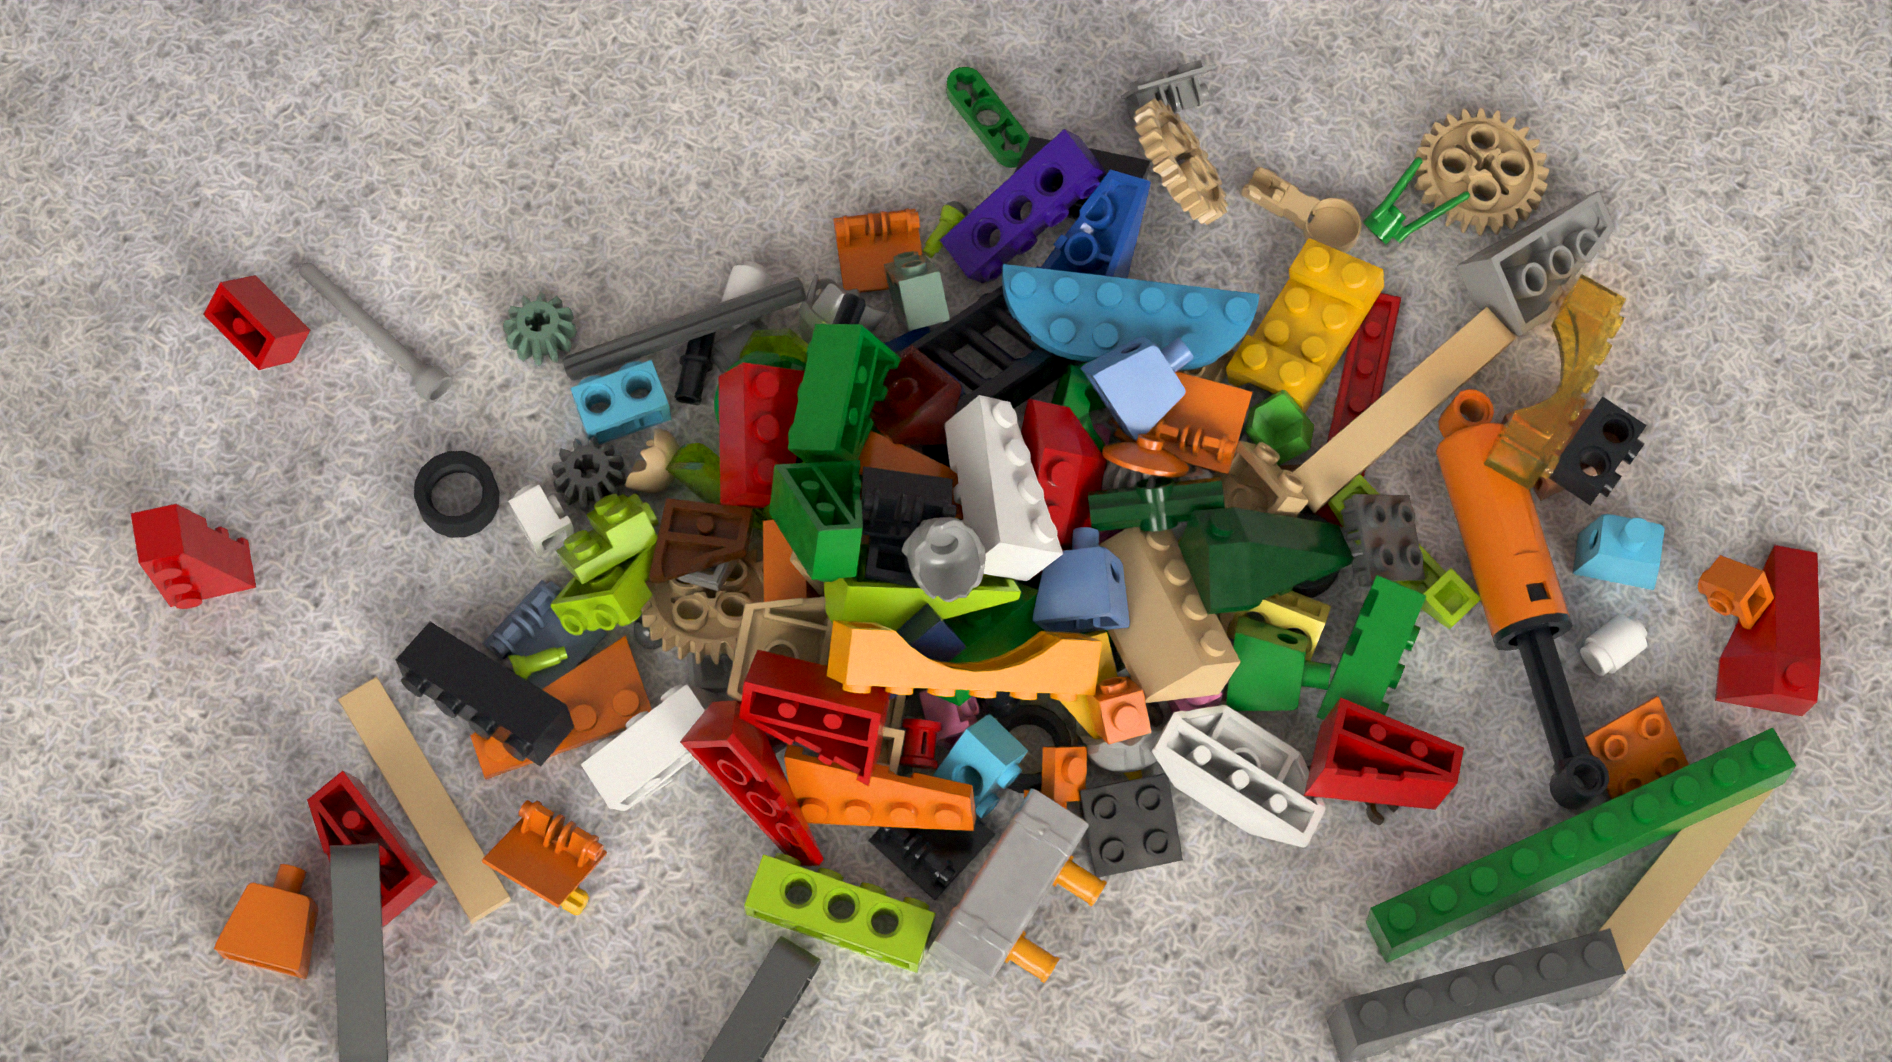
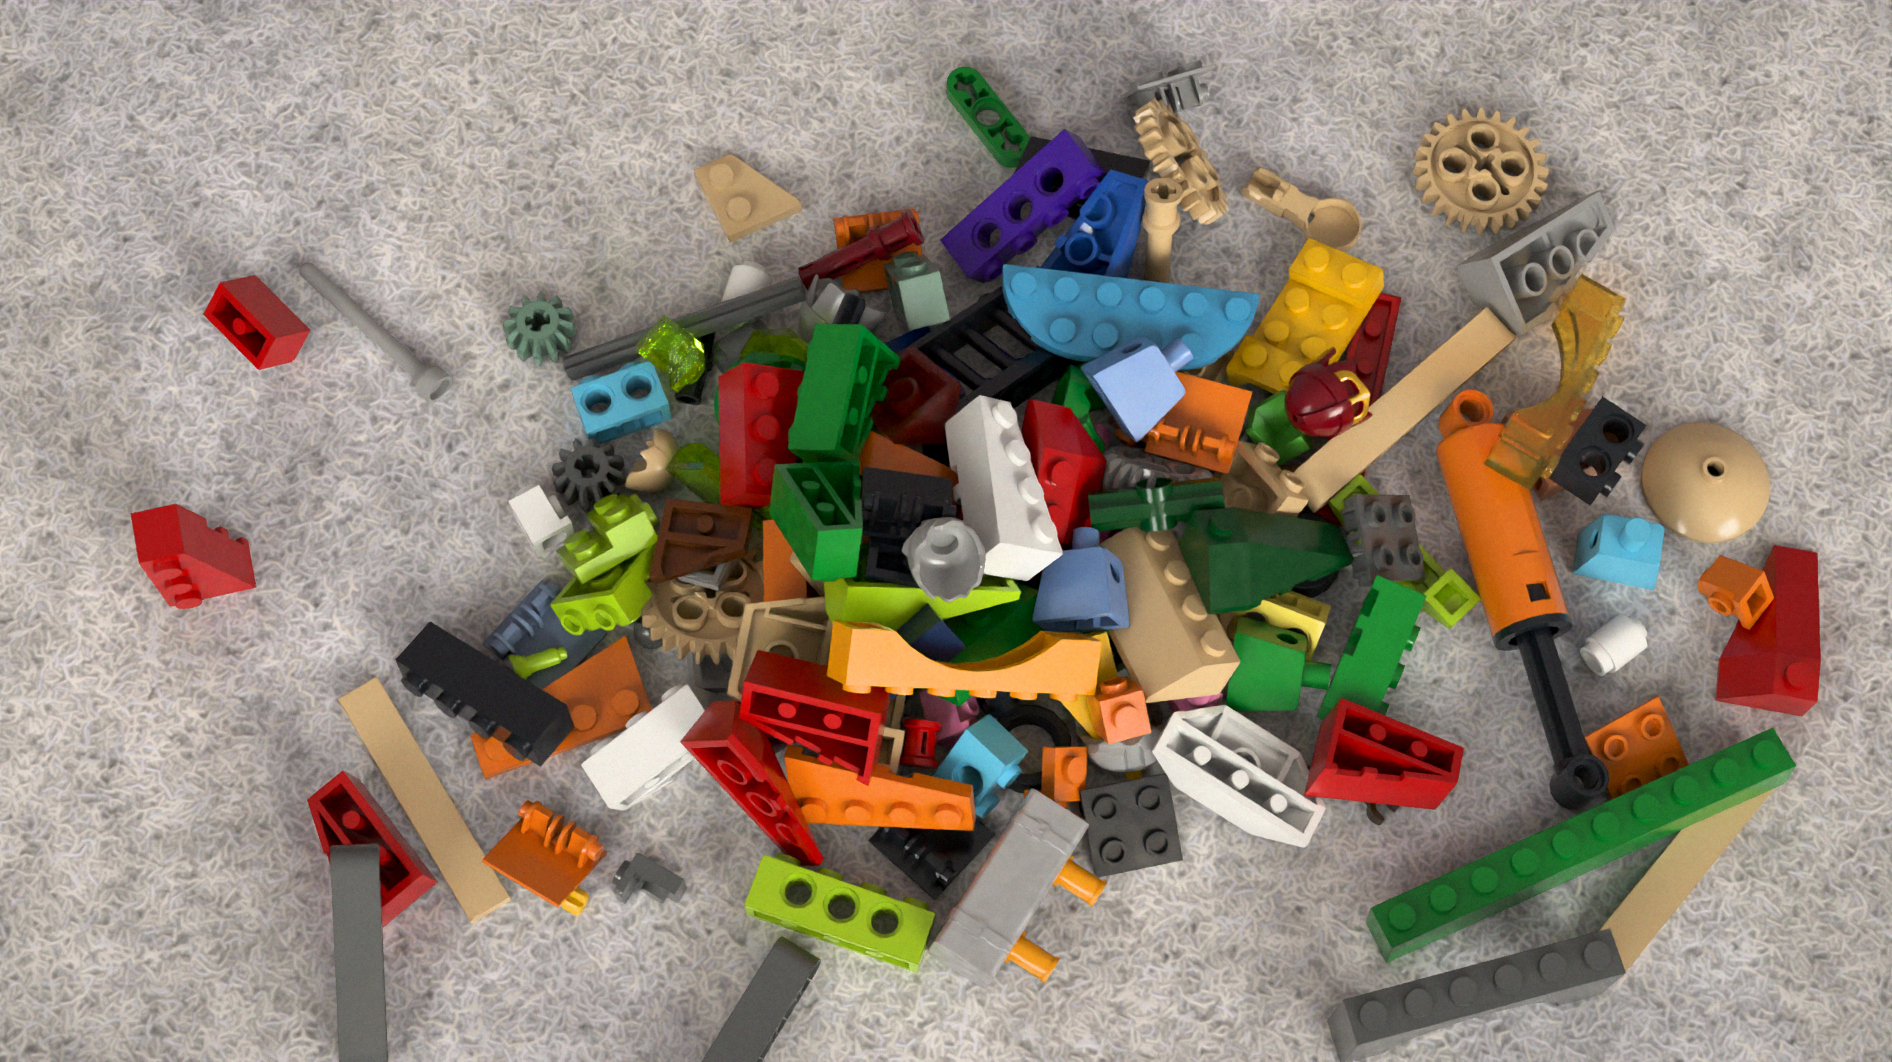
(272, 925): orange torso -> none
(447, 464): black tyre -> none
(656, 880): none -> dark grey bracket
(673, 352): none -> clear neon green bracket
(743, 197): none -> tan wing
(877, 244): none -> dark red pin
(950, 216): lime piece -> none
(1146, 457): orange dish -> none
(1160, 222): none -> tan pin
(1319, 401): none -> dark red helmet
(1387, 219): green plant -> none
(1692, 499): none -> tan dish

